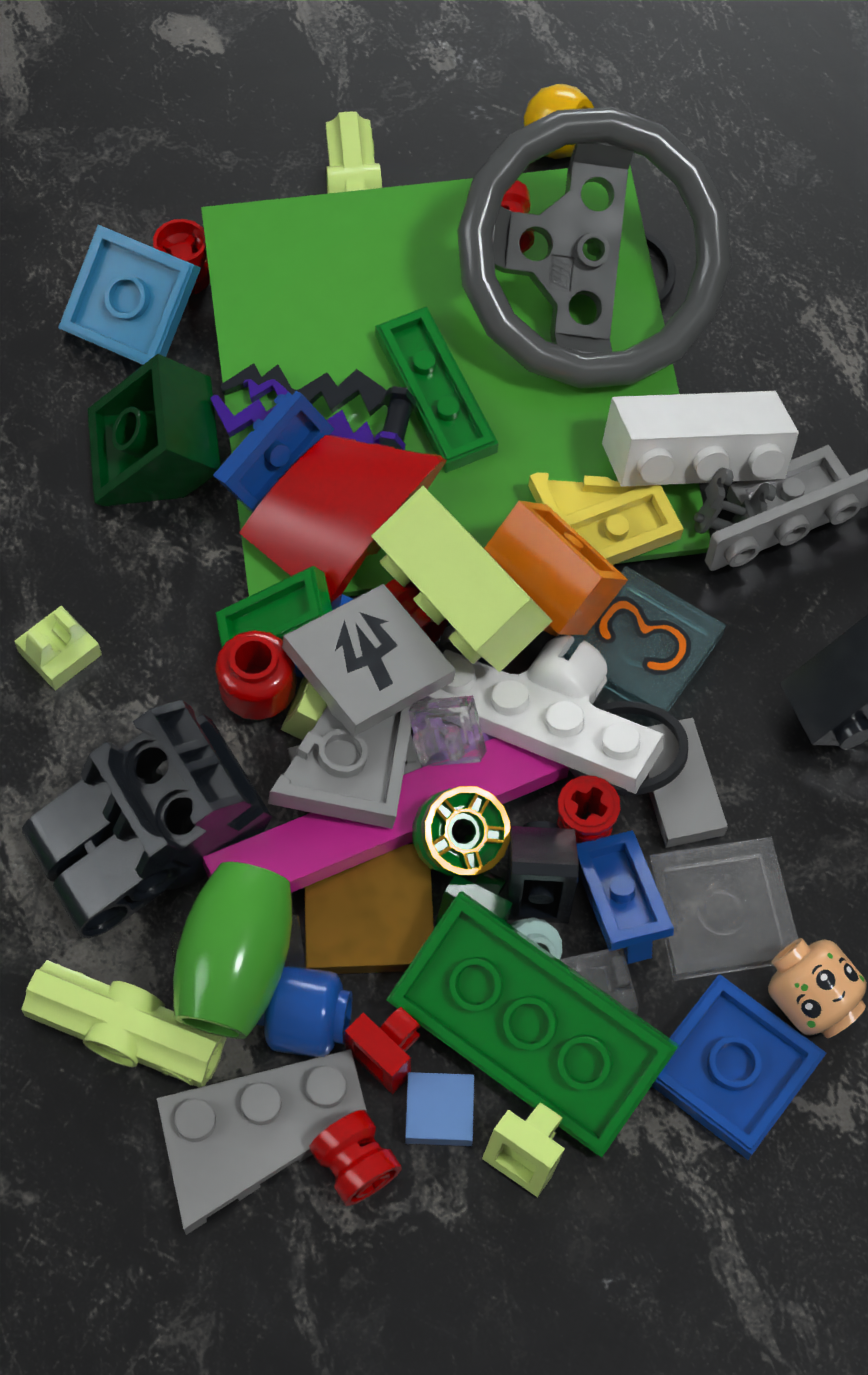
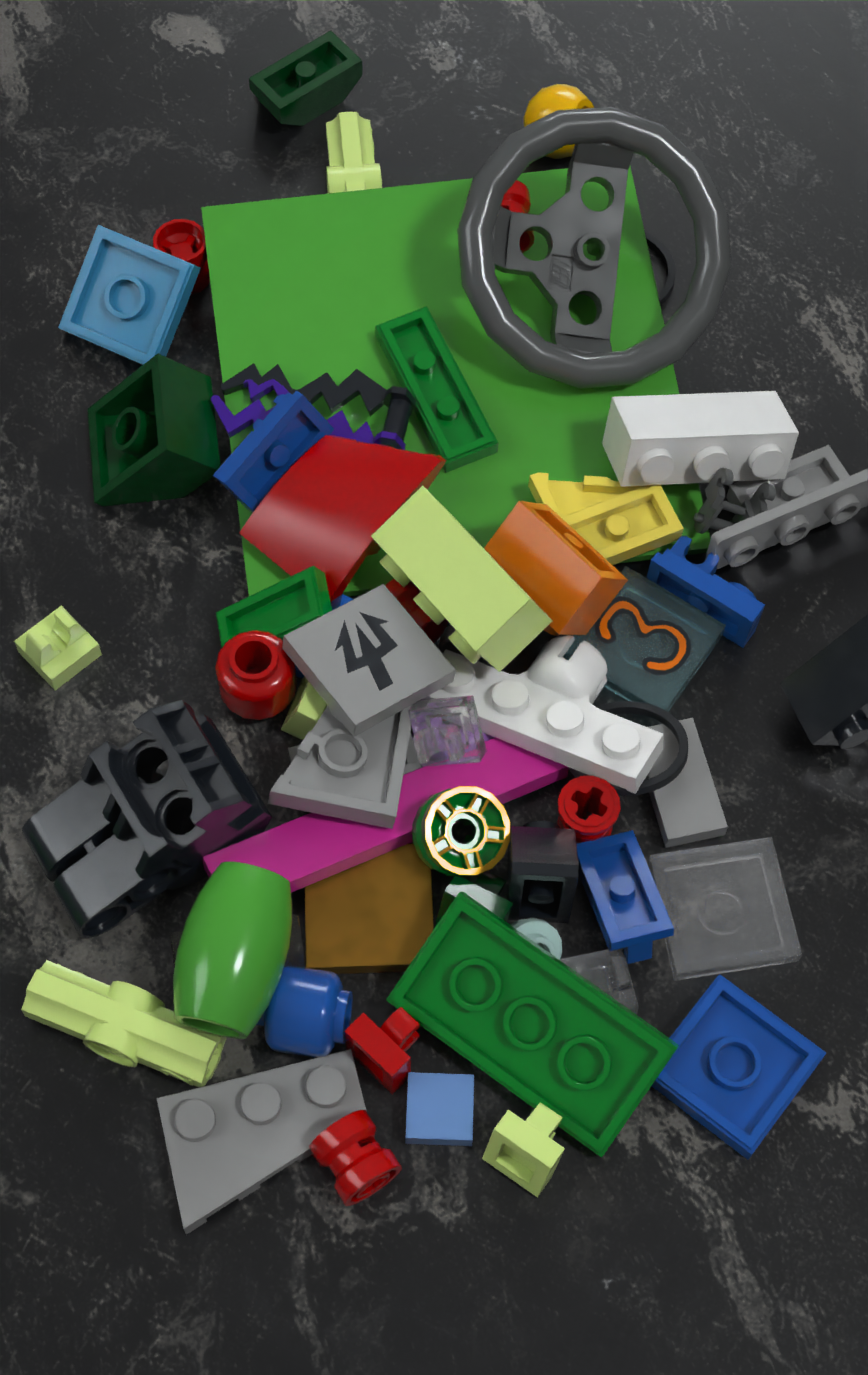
(308, 80): none -> dark green slope
(703, 589): none -> blue plate
(817, 987): light nougat head -> none

